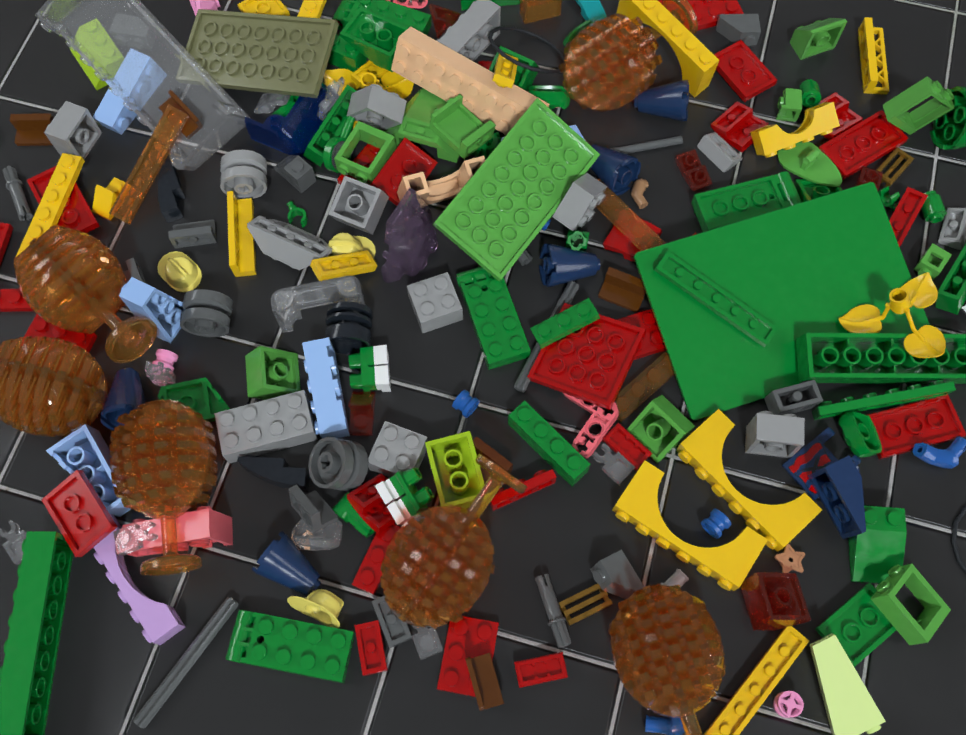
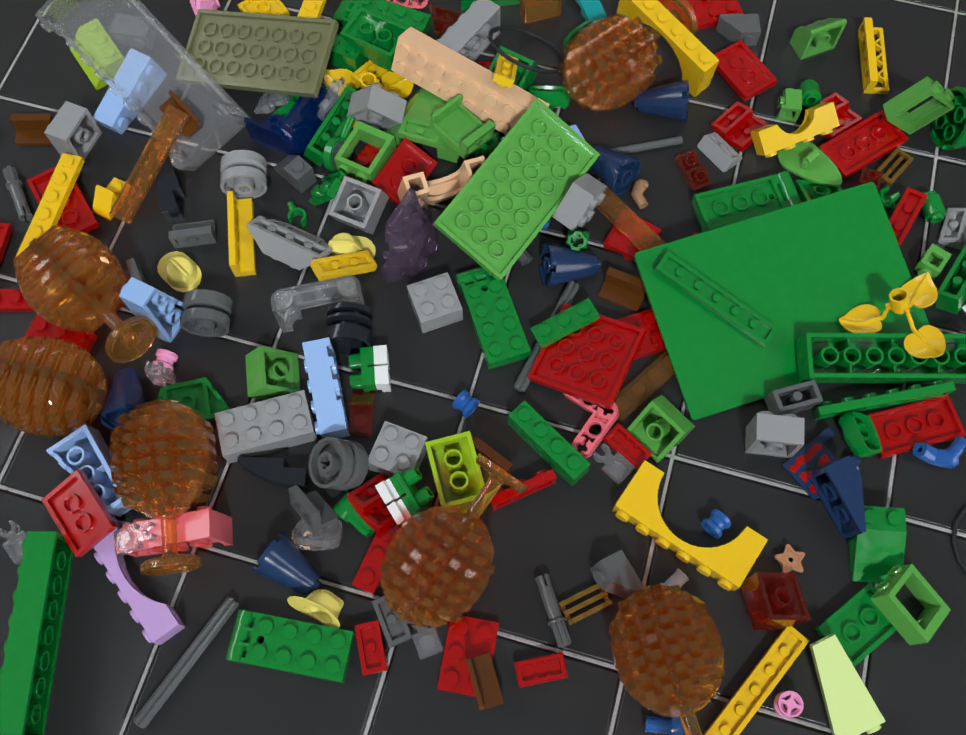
(326, 190): none -> green plate
(774, 522): yellow arch -> none

